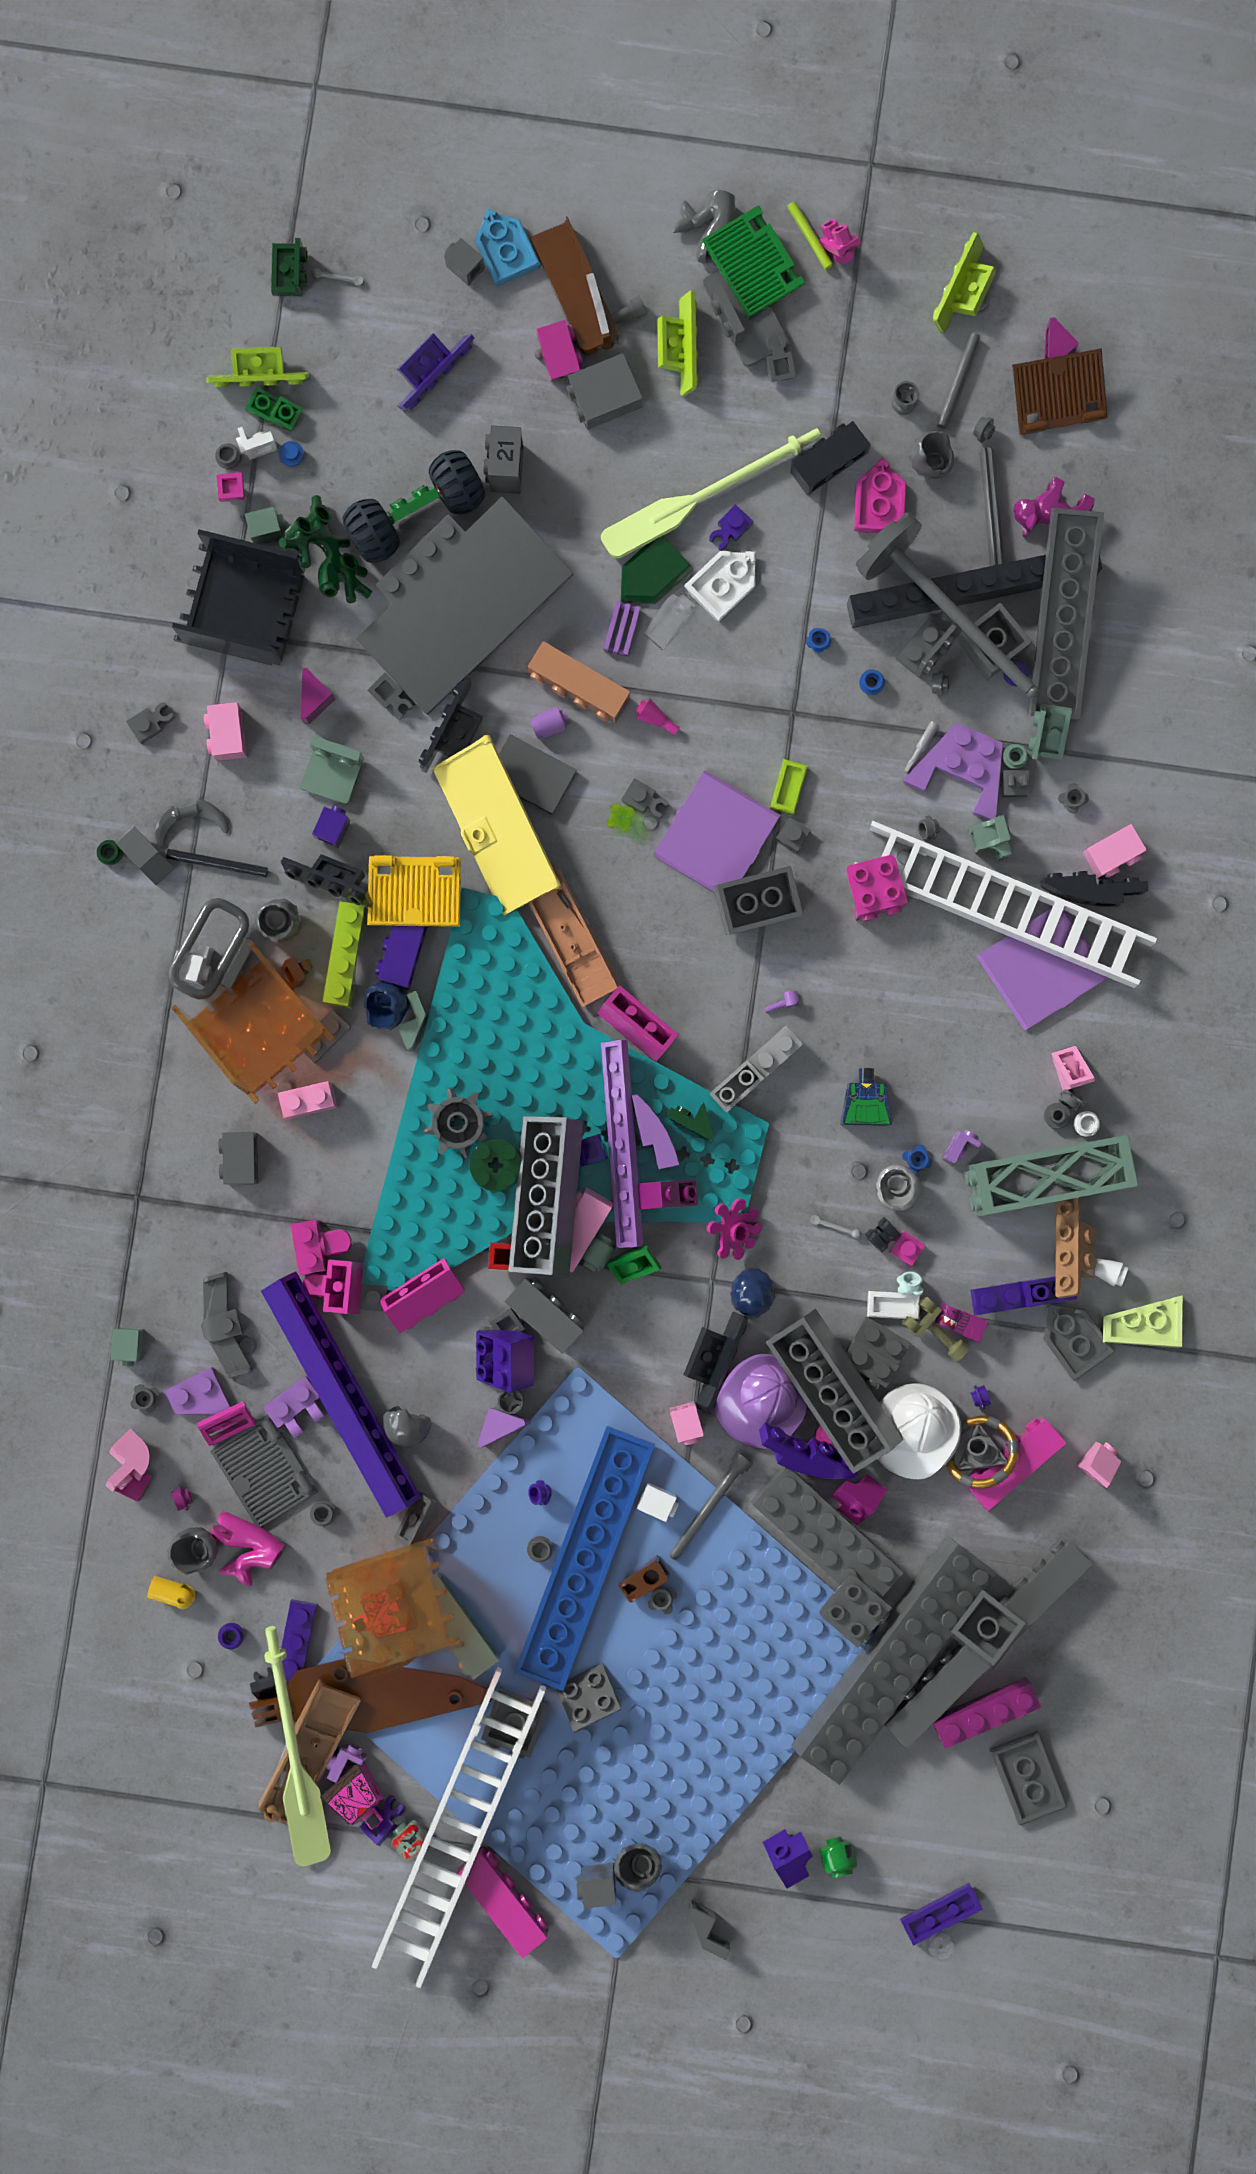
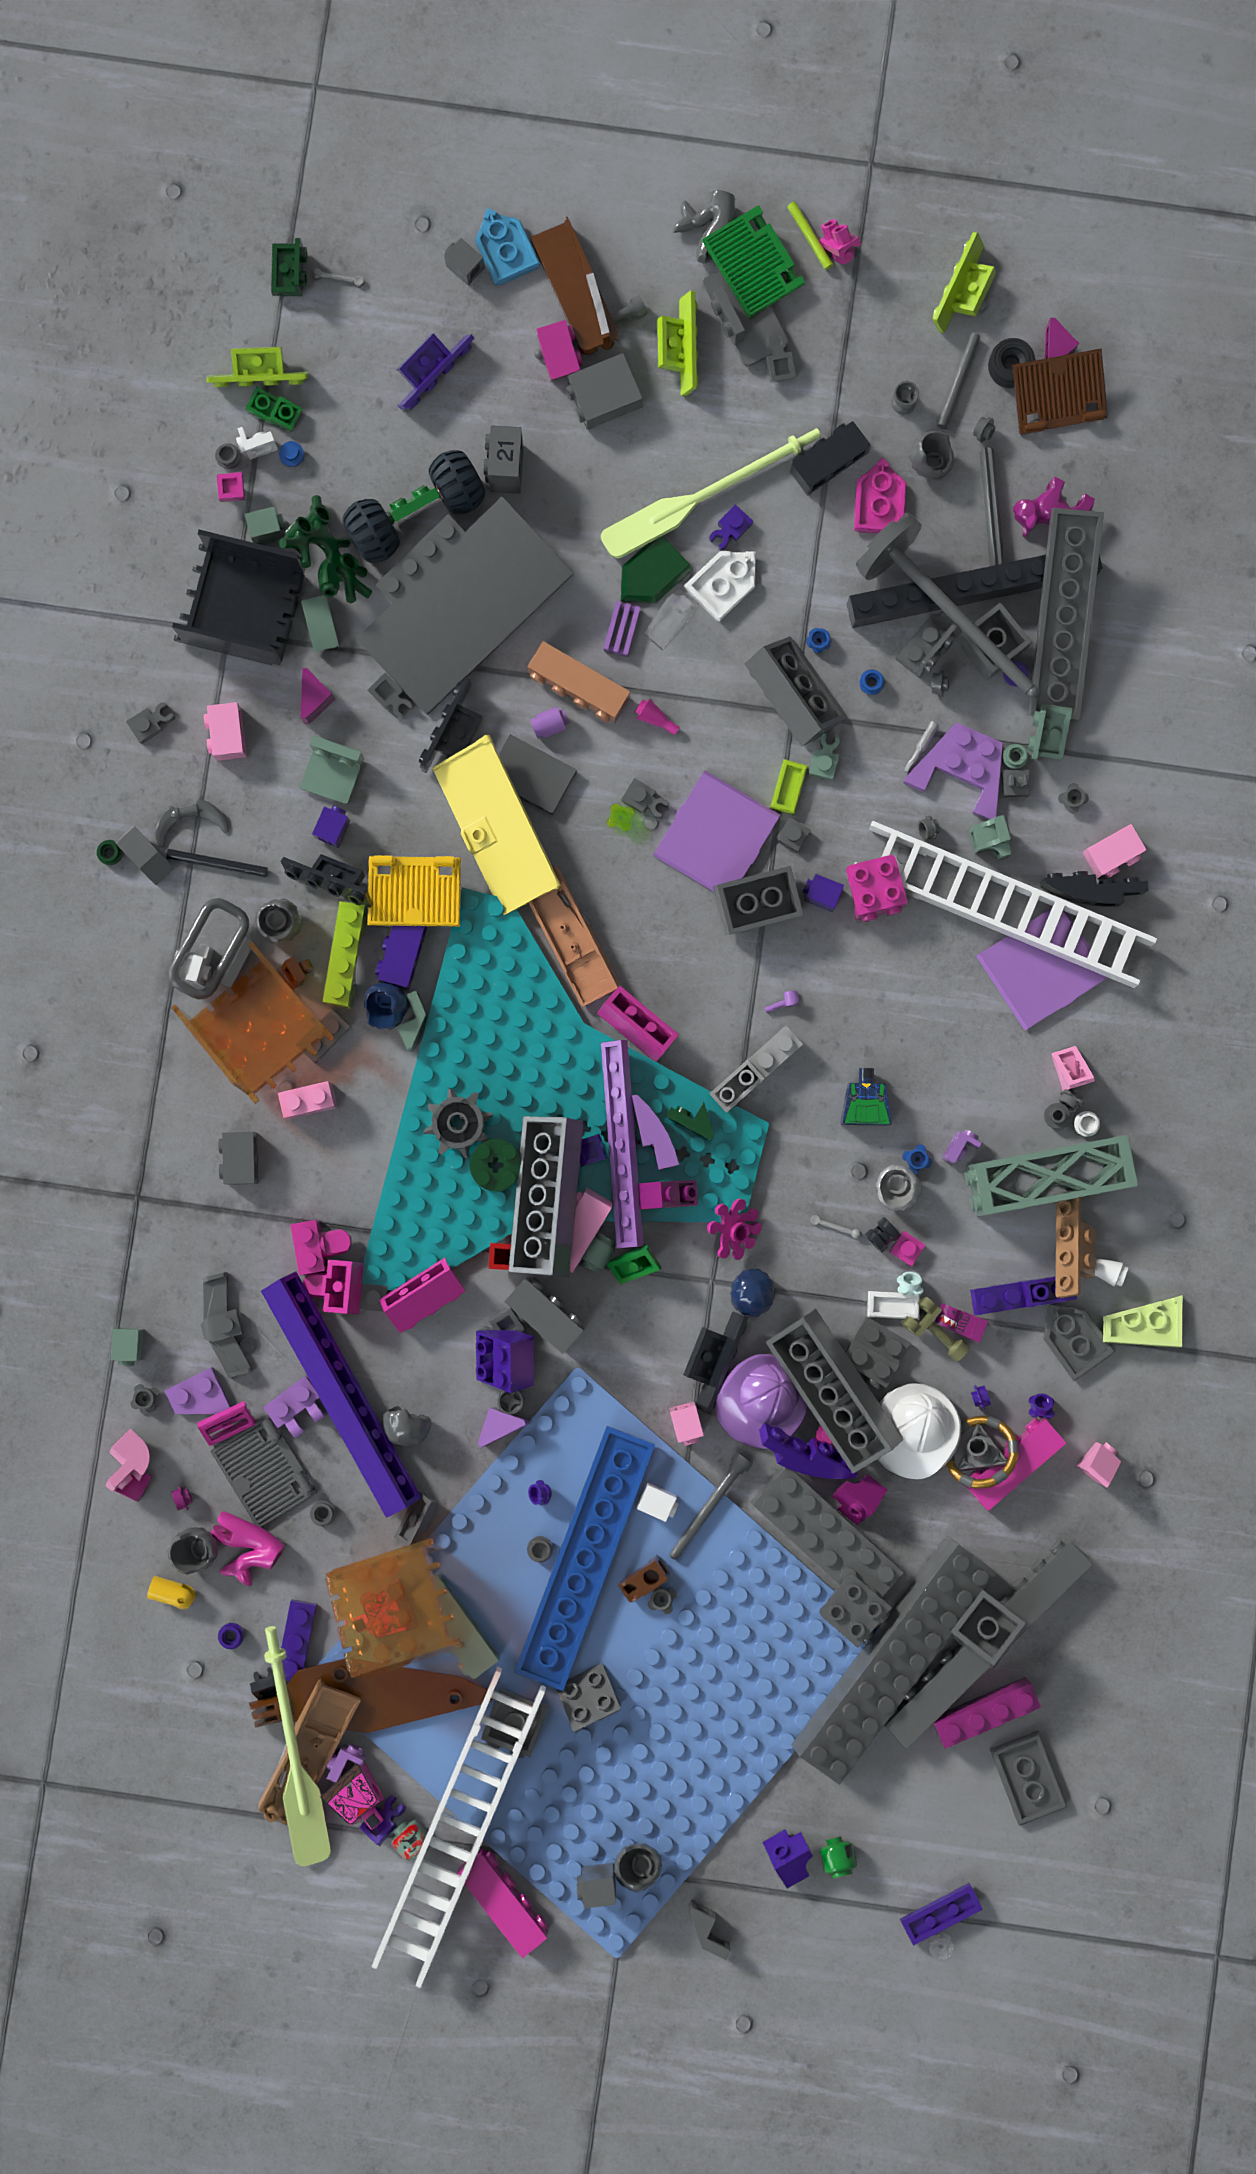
(319, 623): none -> sand green slope
(795, 690): none -> dark grey slope
(822, 892): none -> dark purple brick
(824, 761): none -> sand green plate
(1008, 348): none -> black tyre
(1044, 1401): none -> dark purple plate

